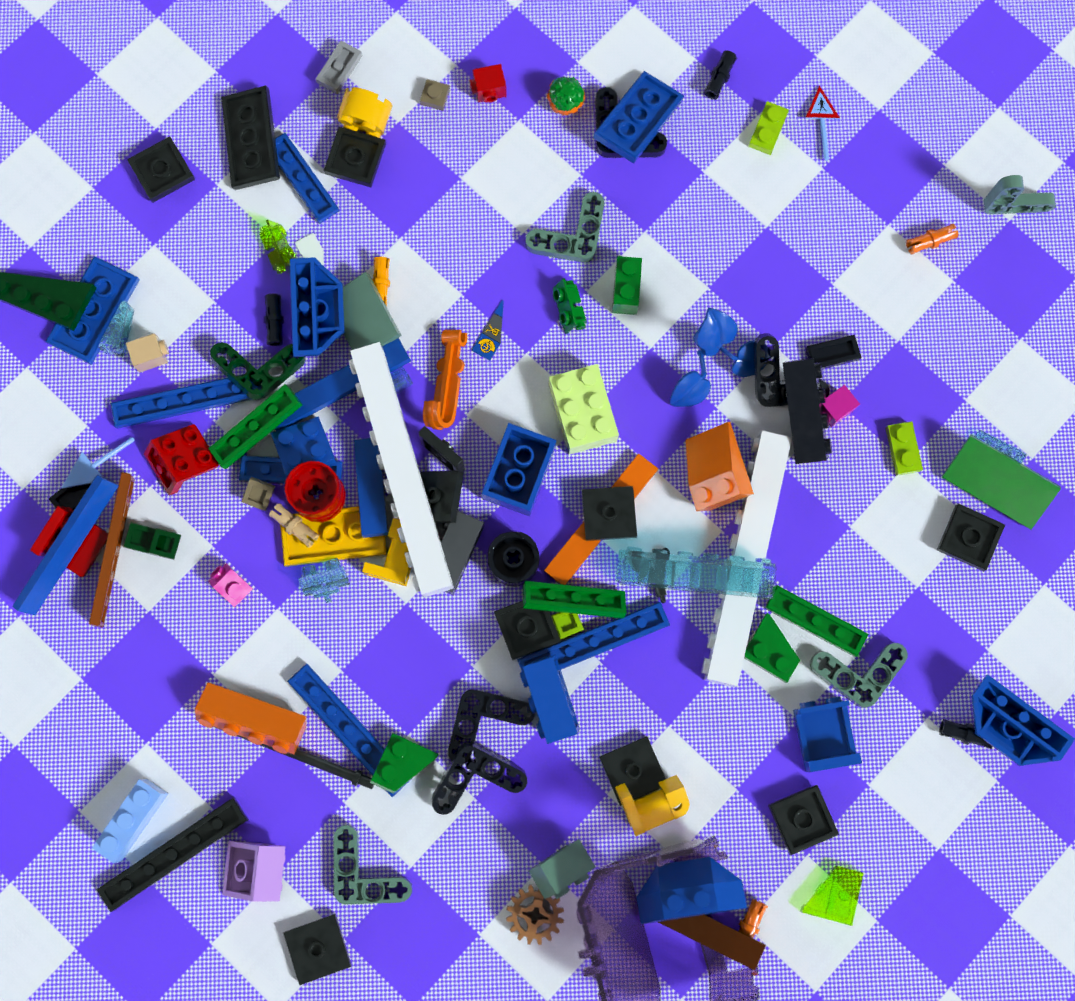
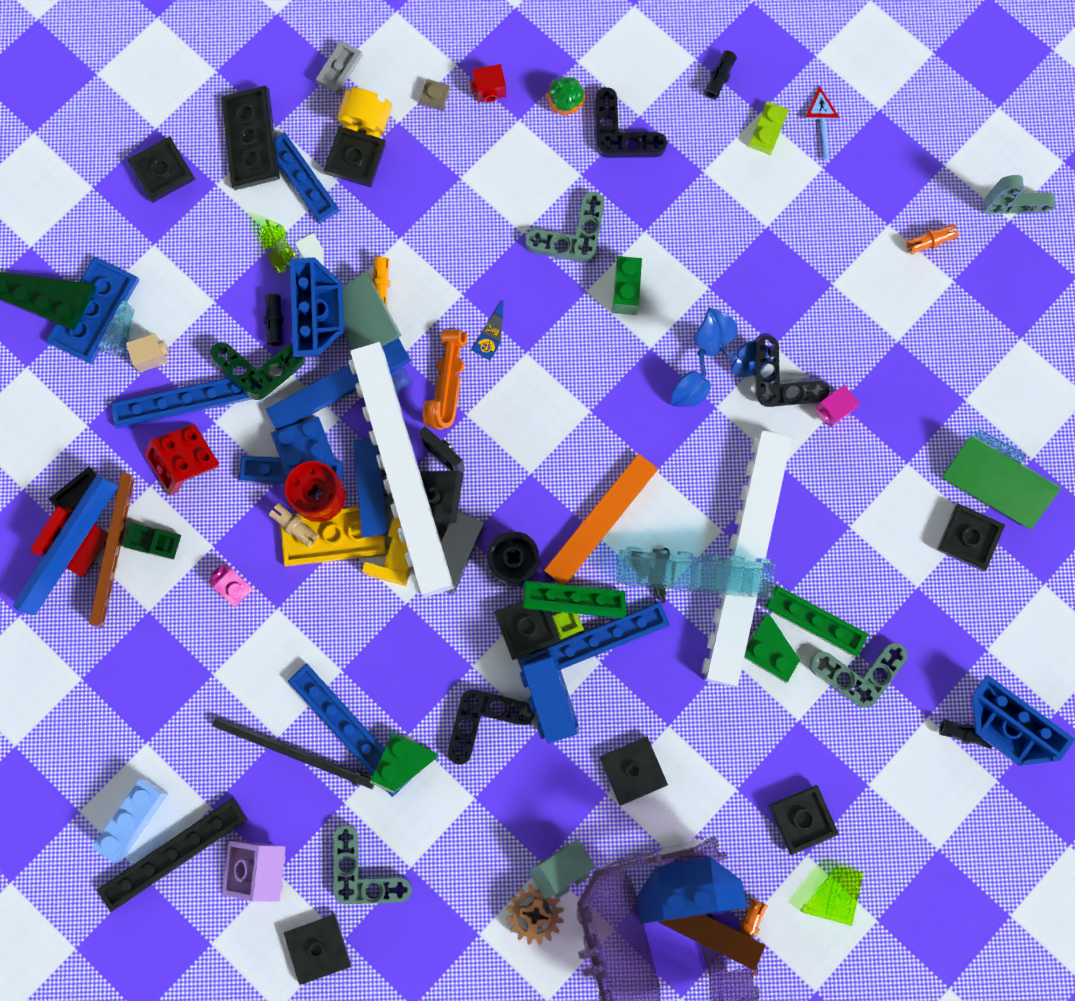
(85, 472): light blue piece -> none
(250, 718): orange brick -> none
(255, 426): green plate -> none
(258, 494): dark tan plate -> none
(325, 582): clear light blue hips -> none
(477, 767): black beam -> none
(519, 469): blue brick -> none
(565, 296): green hinge -> none
(583, 409): yellowish green brick -> none
(609, 513): pearl dark grey plate -> none
(638, 117): blue tile -> none
(655, 807): yellow piece -> none
(716, 469): orange slope -> none
(806, 410): black brick -> none
(825, 735): blue panel -> none
(835, 351): black tile -> none
(904, 448): lime plate -> none

